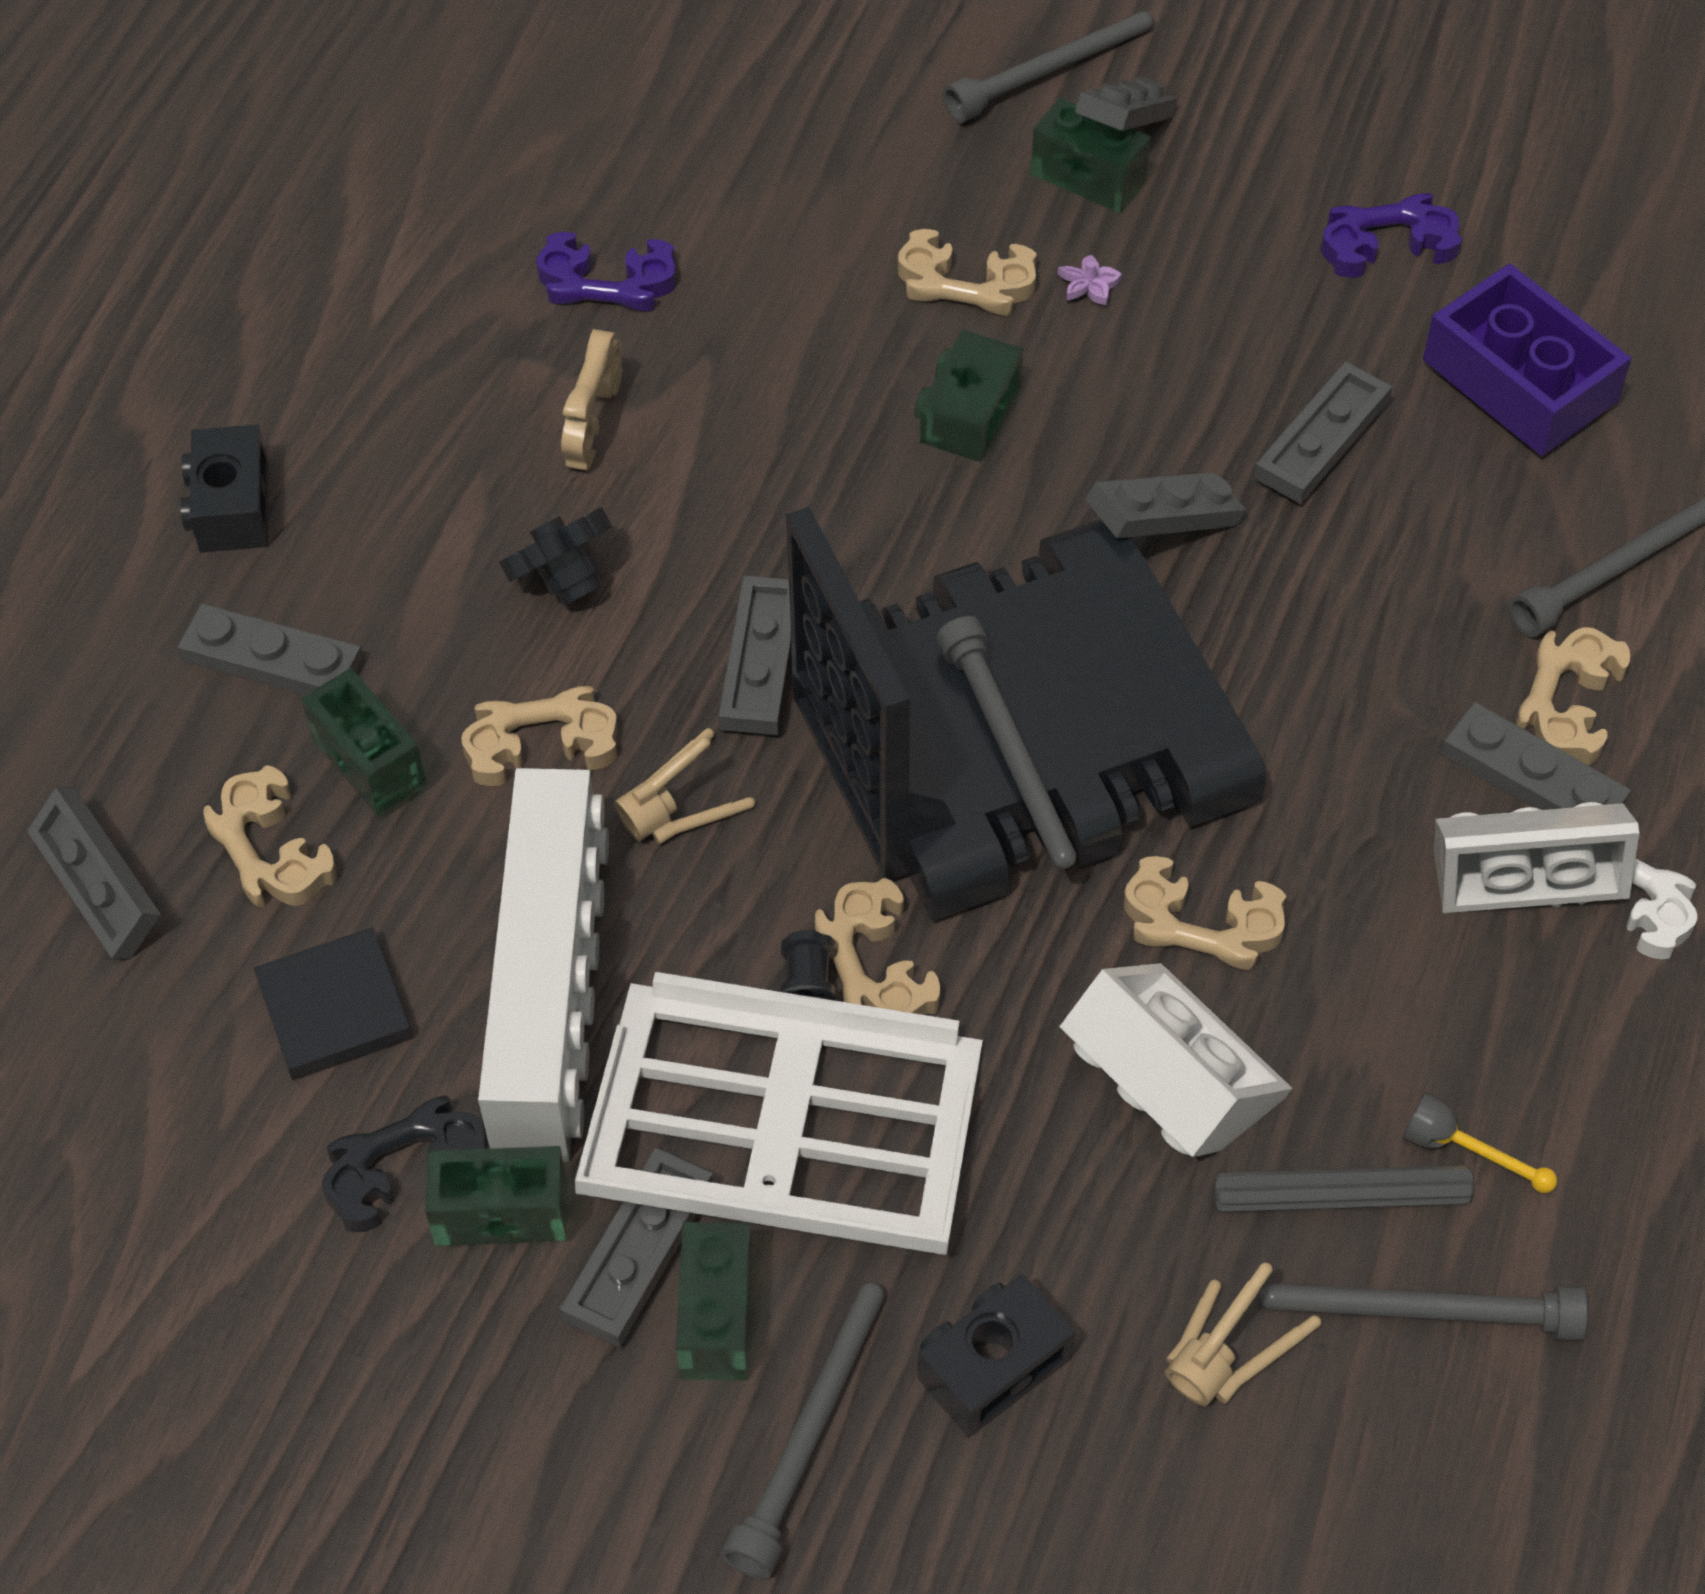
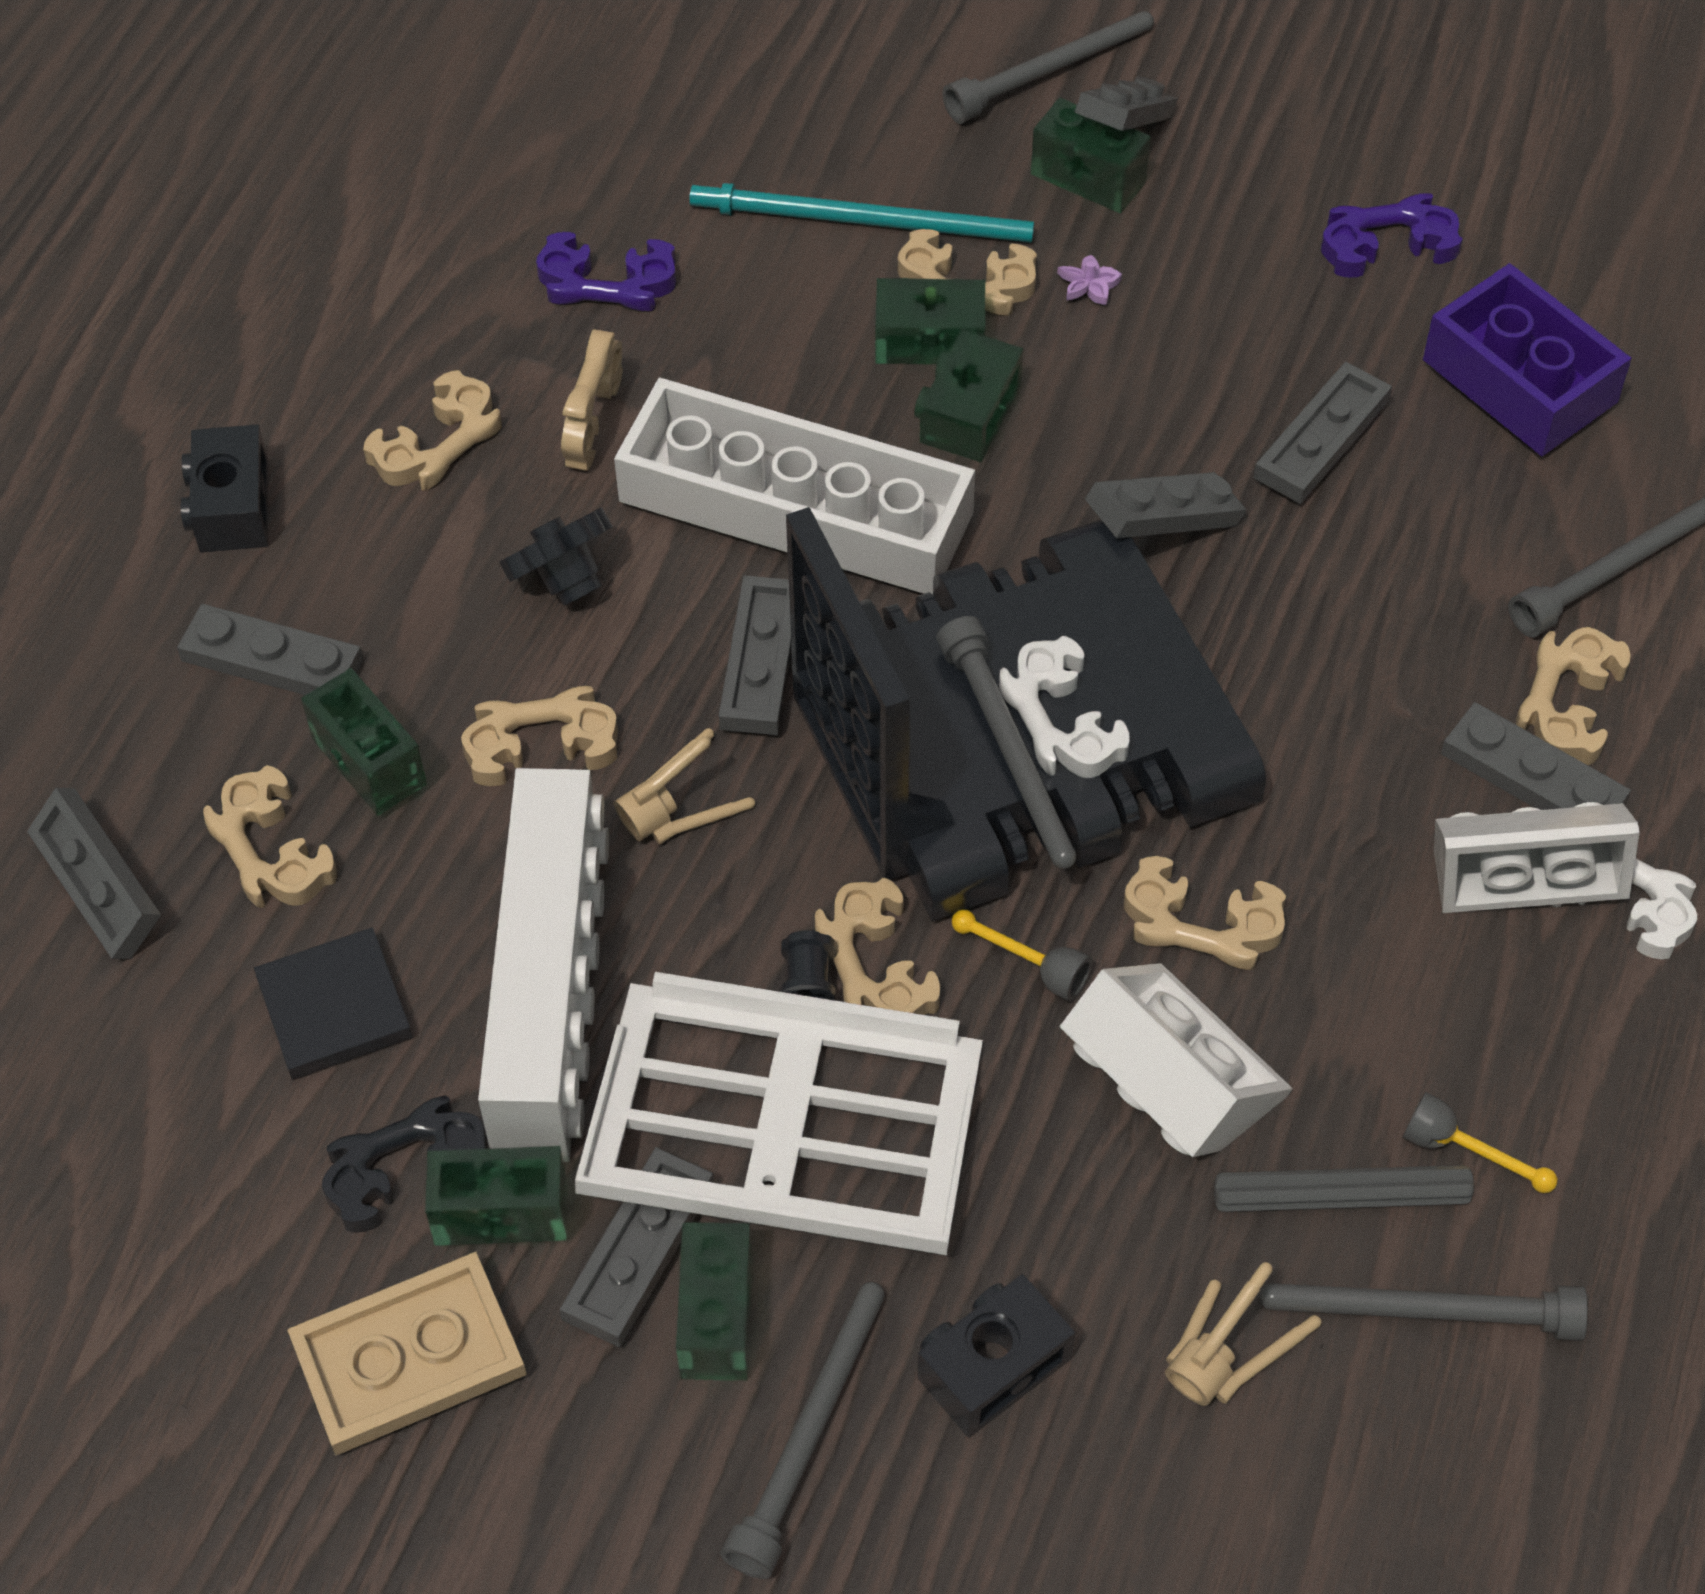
(406, 1353): none -> tan plate
(456, 401): none -> tan helmet
(731, 199): none -> teal bar
(750, 466): none -> white brick
(925, 317): none -> clear green brick
(1062, 969): none -> hinge
(1088, 748): none -> white helmet

